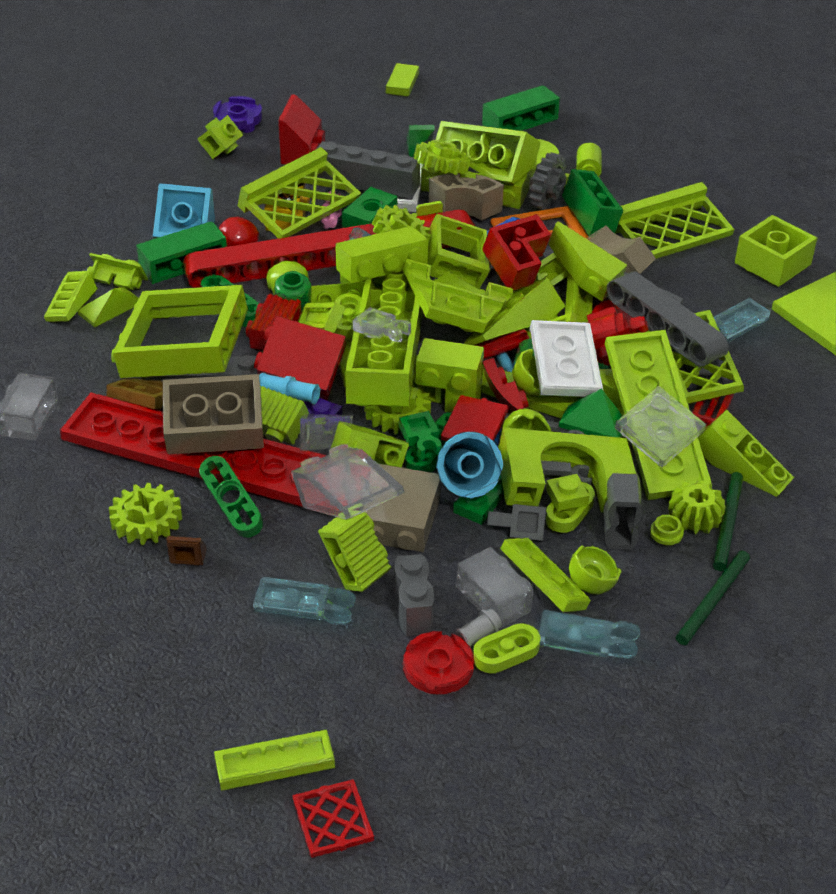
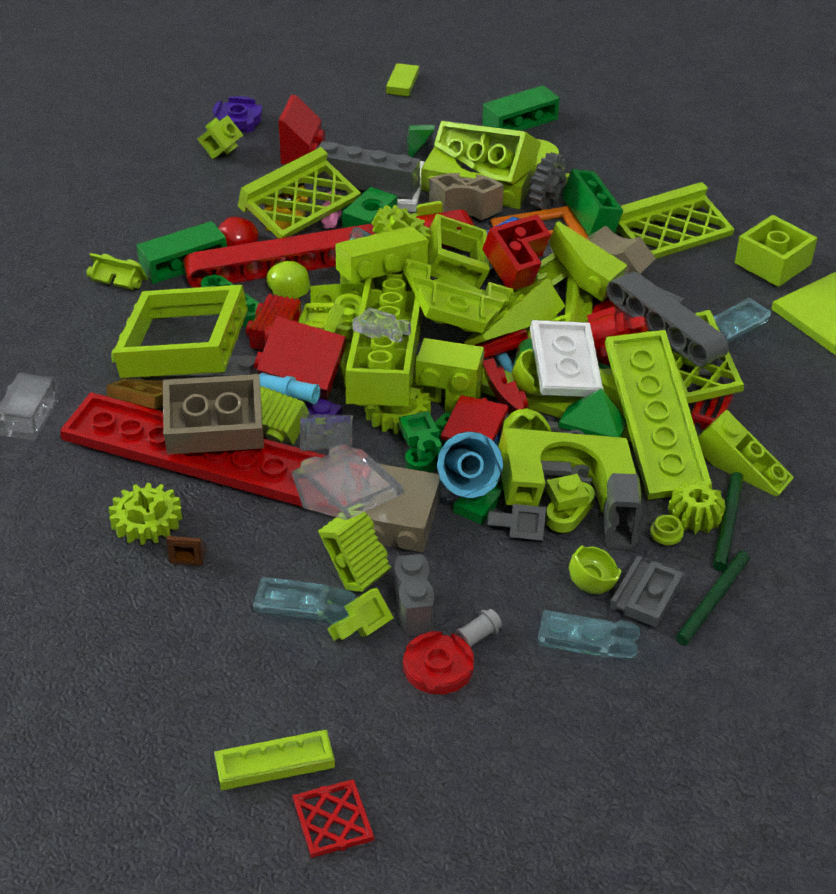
(71, 295): lime slope -> none
(108, 306): lime slope -> none
(182, 208): medium azure slope -> none
(231, 510): green beam -> none
(294, 286): green head -> none
(365, 616): none -> lime plate
(378, 446): lime slope -> none
(442, 157): lime gear -> none
(494, 585): clear brick -> none
(502, 648): lime plate -> none
(545, 574): lime tile -> none
(589, 158): lime brick -> none
(647, 591): none -> dark grey plate
(660, 426): clear plate -> none

